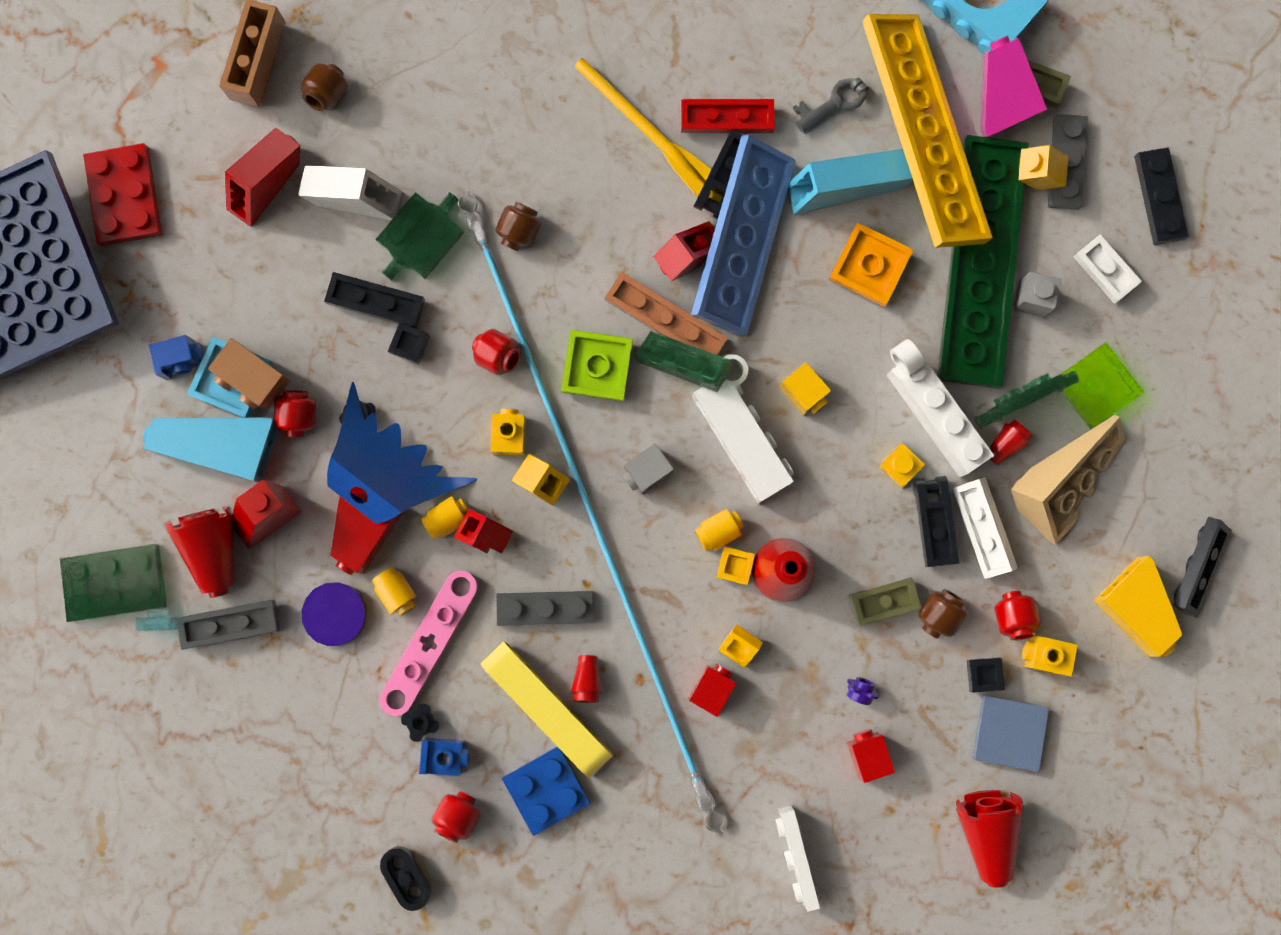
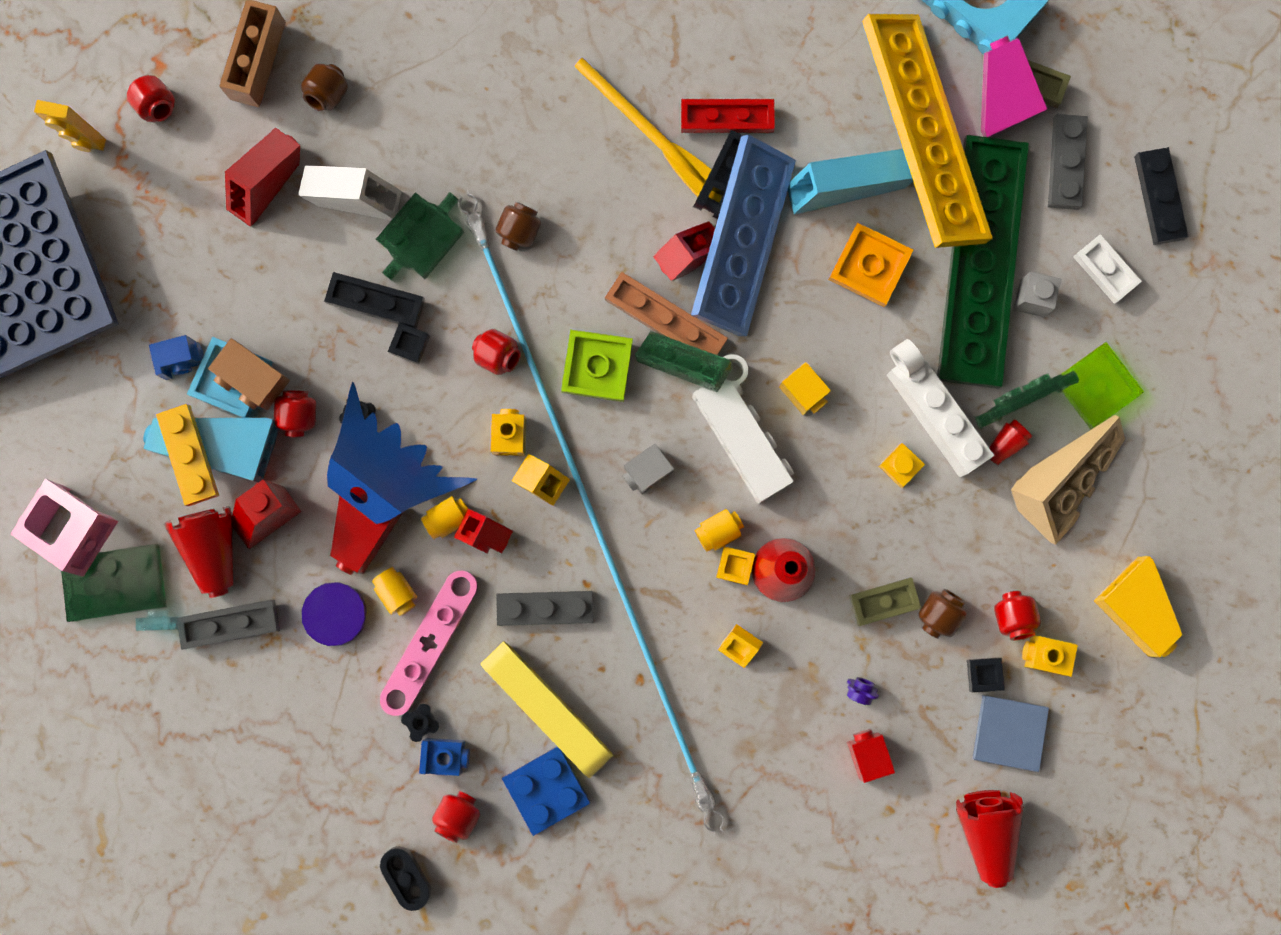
(70, 126): none -> yellow plate
(81, 536): none -> bright pink window
(122, 194): red plate -> none
(150, 98): none -> red head
(187, 455): none -> yellow plate
(586, 682): red cone -> none
(712, 689): red brick -> none
(796, 859): white plate -> none
(836, 102): dark grey piece -> none
(936, 522): black plate -> none
(985, 528): white plate -> none
(1043, 167): yellow brick -> none
(1202, 567): black plate -> none

